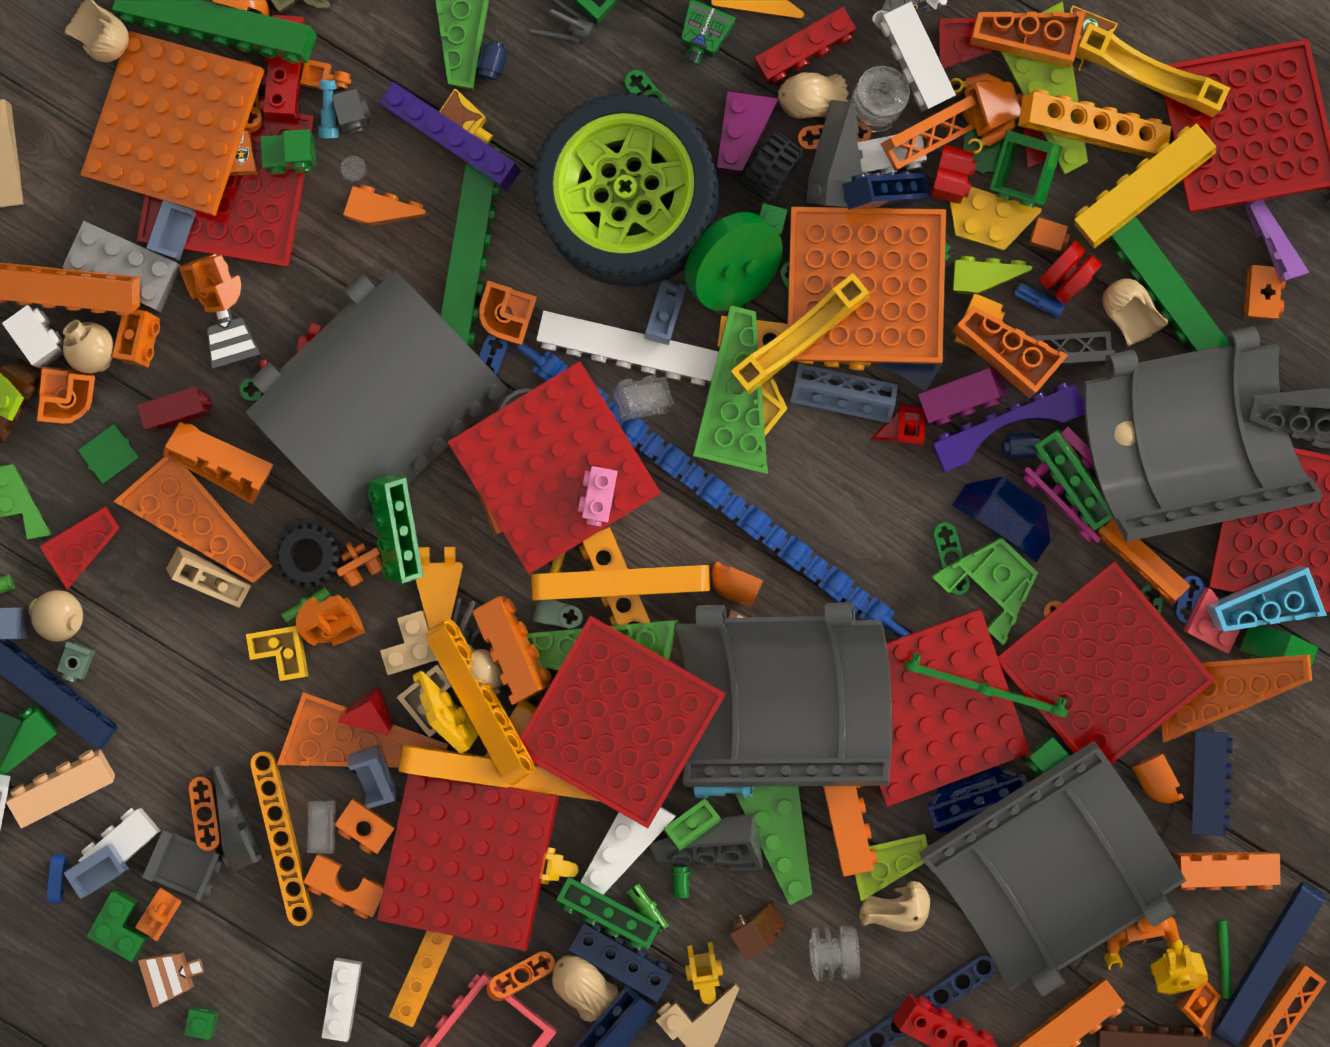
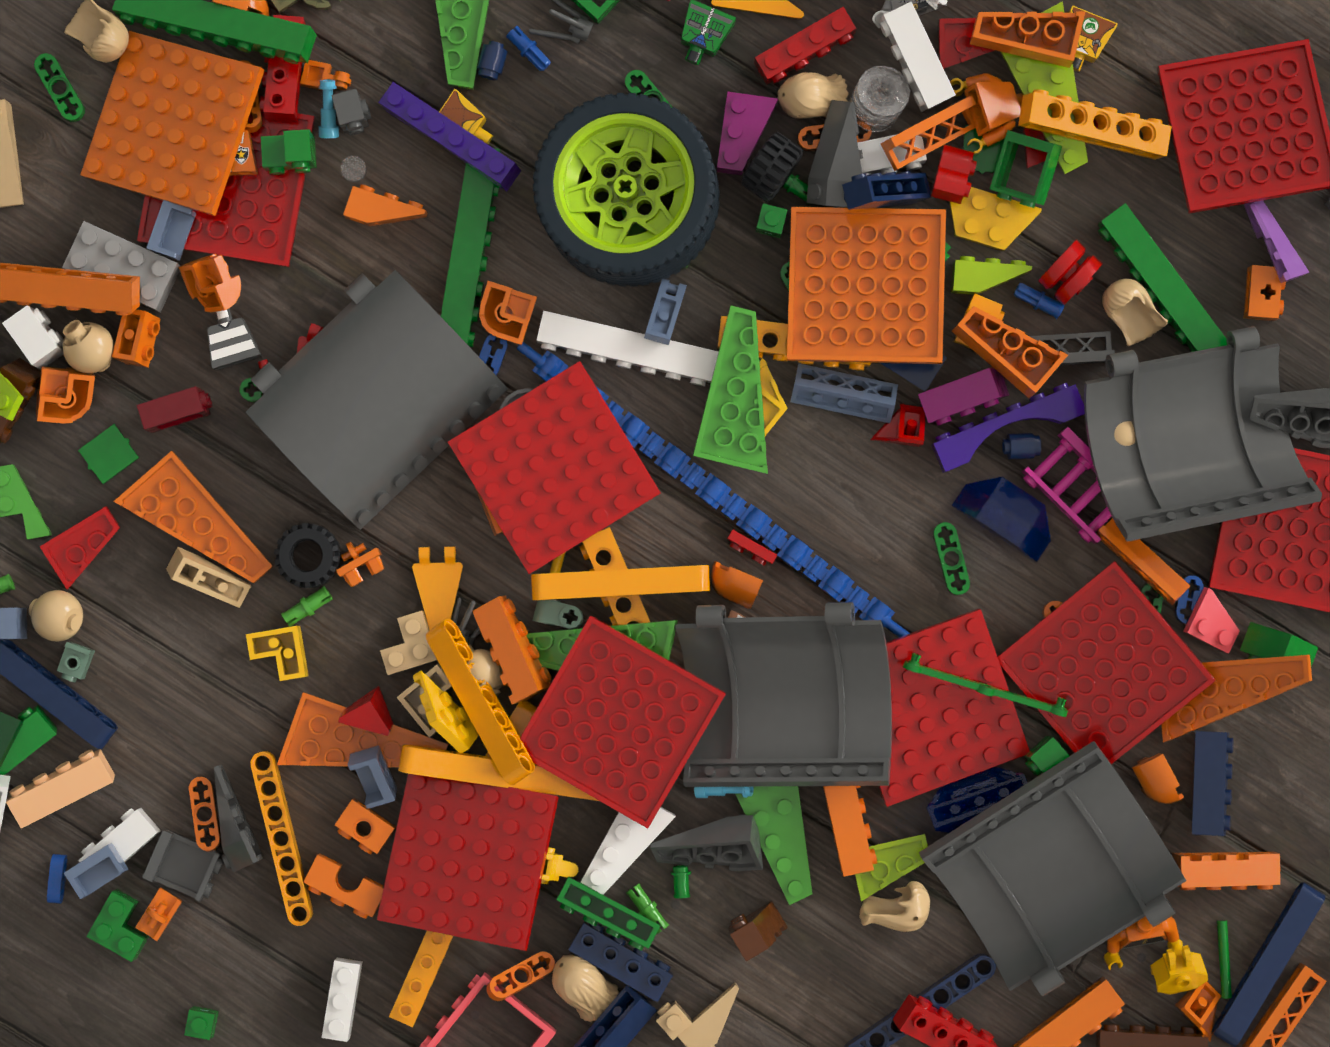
(63, 107): none -> green beam
(168, 975): torso -> none
(218, 462): orange wedge -> none
(321, 826): clear brick -> none
(328, 621): orange brick -> none
(395, 528): green brick -> none
(528, 48): none -> blue axle
(599, 495): bright pink brick -> none
(643, 398): clear brick -> none
(692, 824): bright green panel -> none
(704, 973): yellow hinge -> none
(733, 261): green brick -> none
(760, 554): none -> red plate
(796, 186): none -> green pin
(813, 325): yellow arch -> none
(835, 953): clear wheel -> none
(1000, 574): bright green wing -> none
(1049, 236): orange brick -> none
(1075, 478): green brick -> none
(1145, 185): yellow brick -> none
(1187, 88): yellow arch -> none
(1272, 601): medium azure wedge -> none

